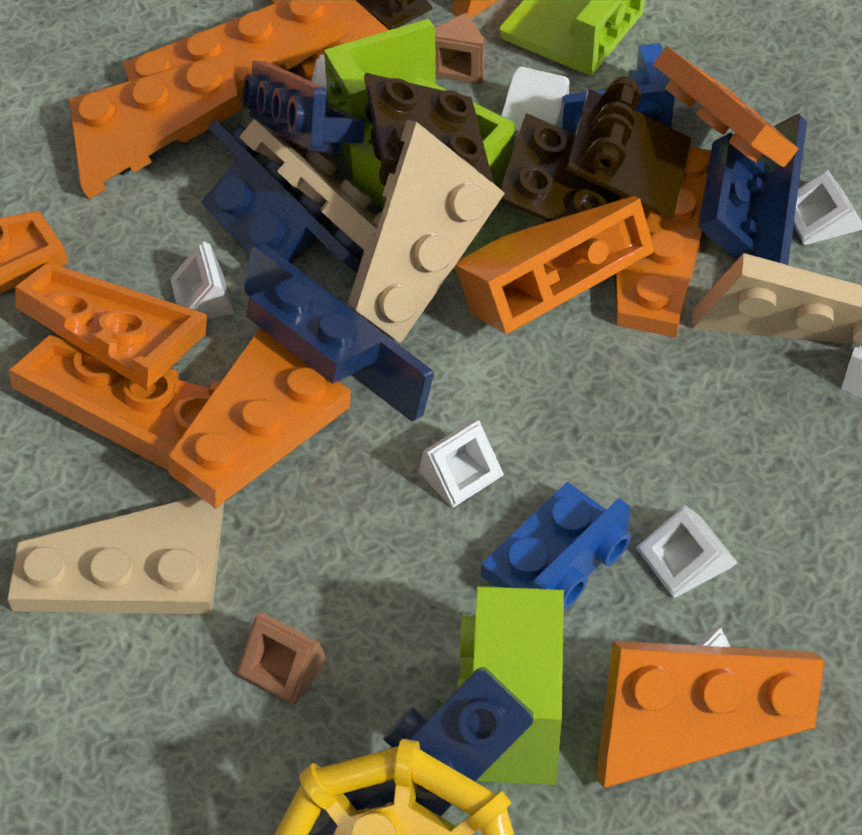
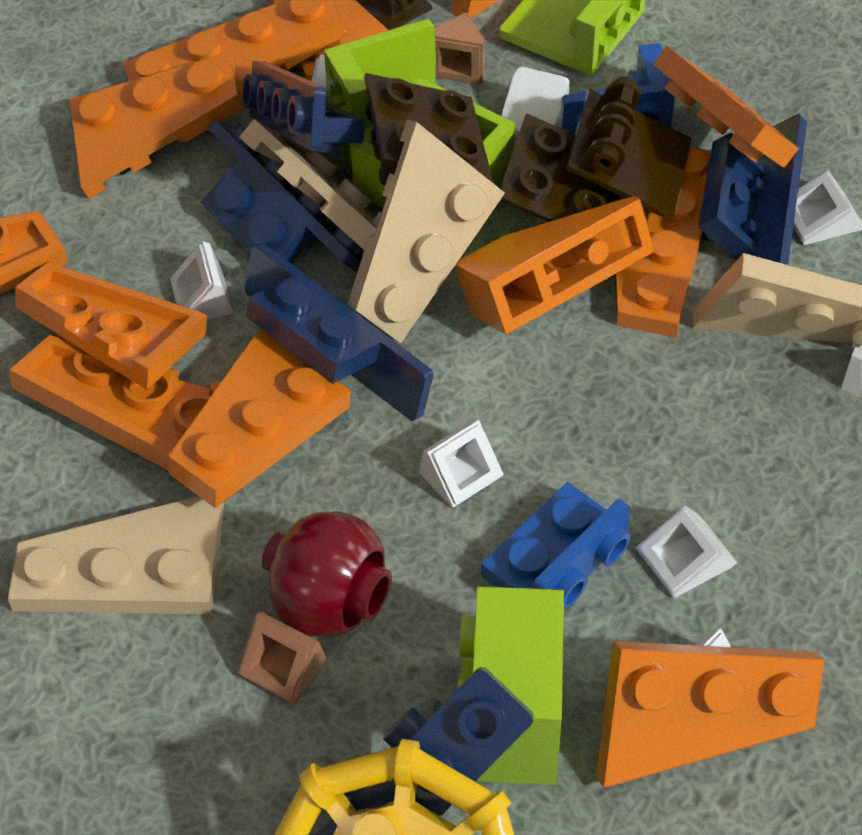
(327, 573): none -> dark red plant

